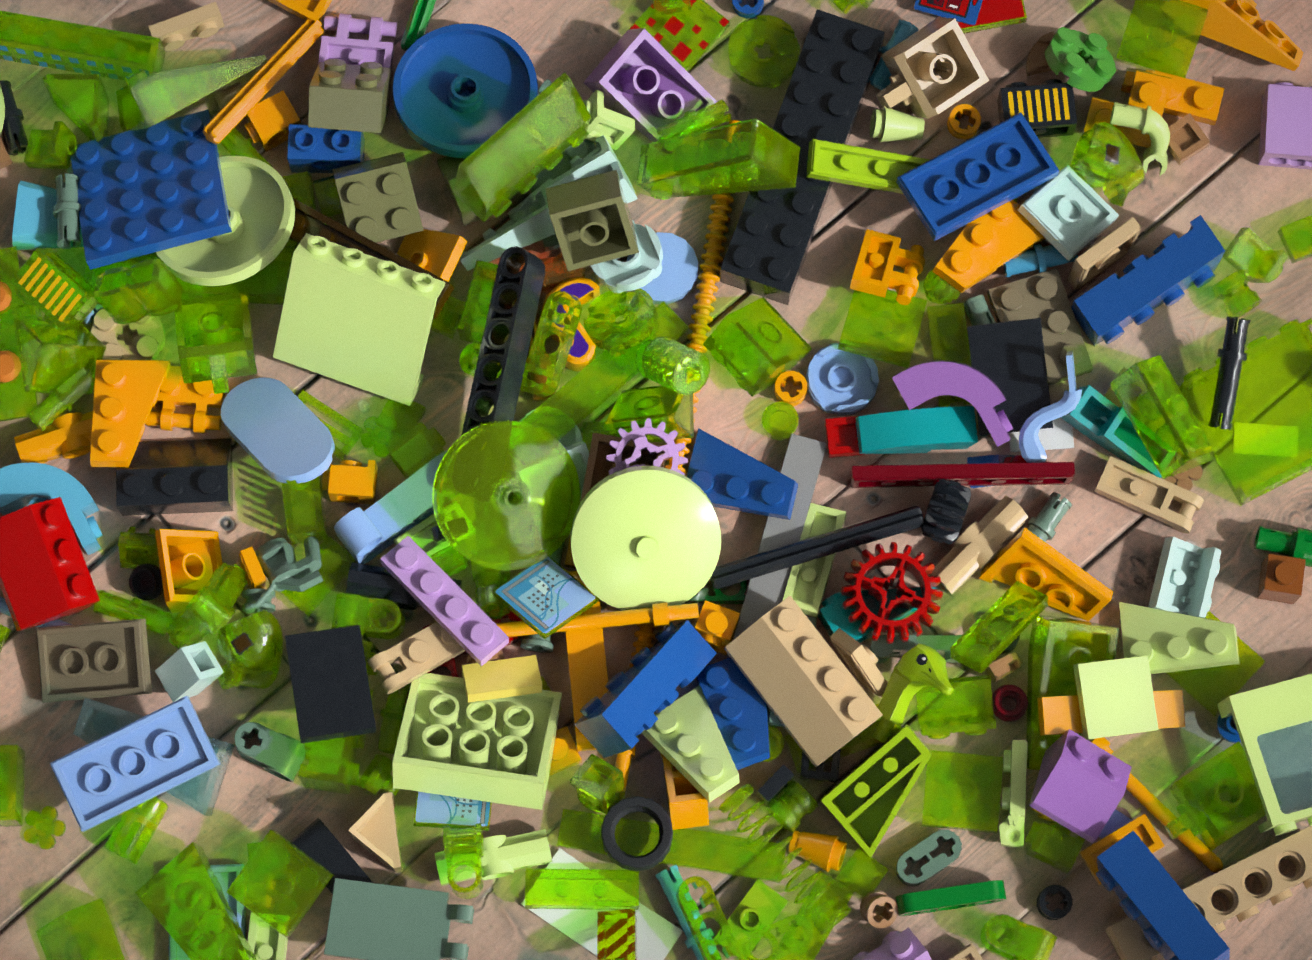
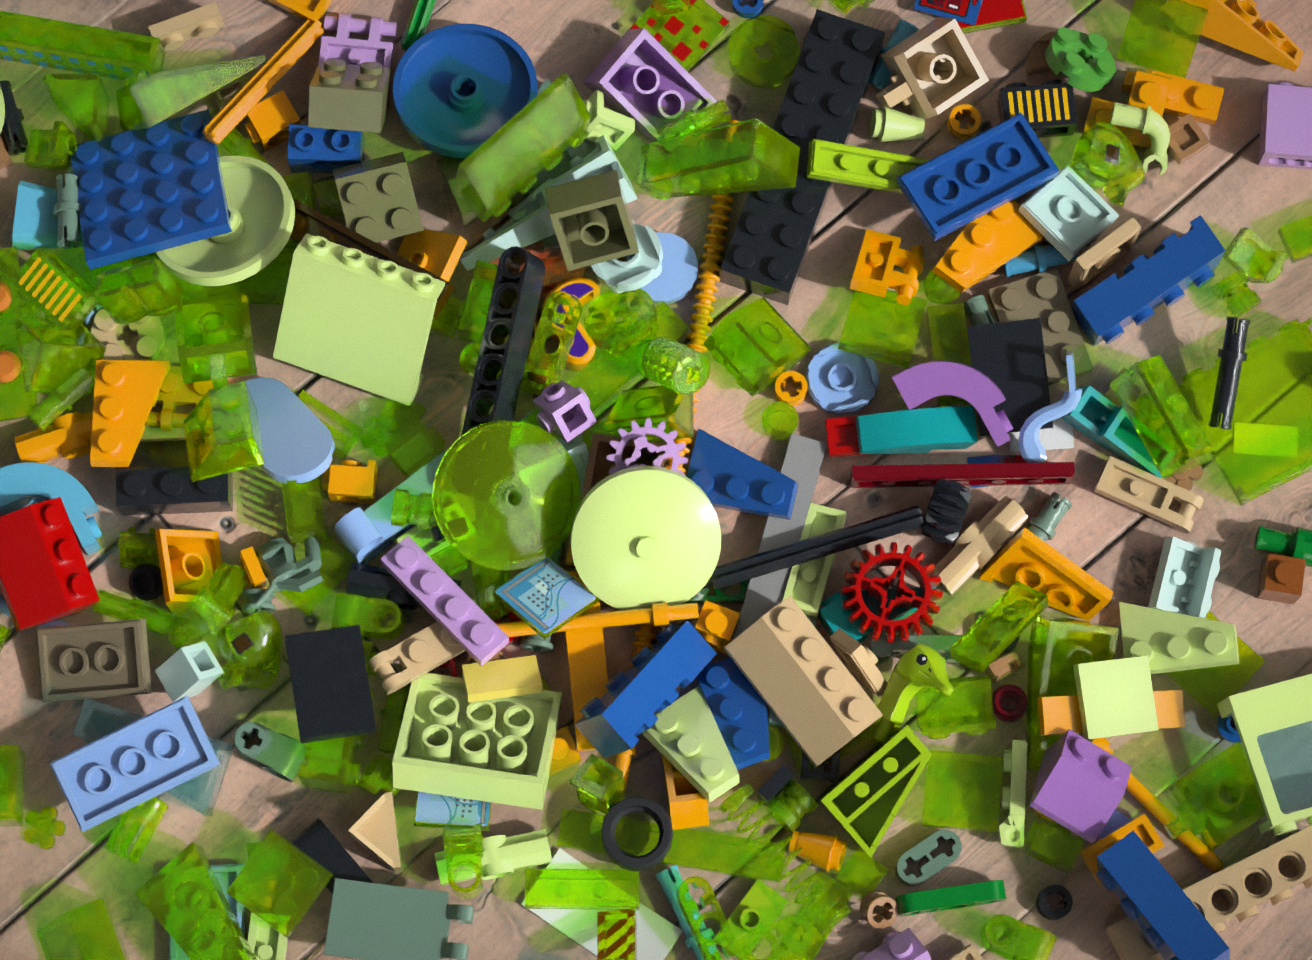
(223, 433): none -> clear neon green slope
(412, 509): none -> clear neon green wheel
(564, 410): none -> lavender brick

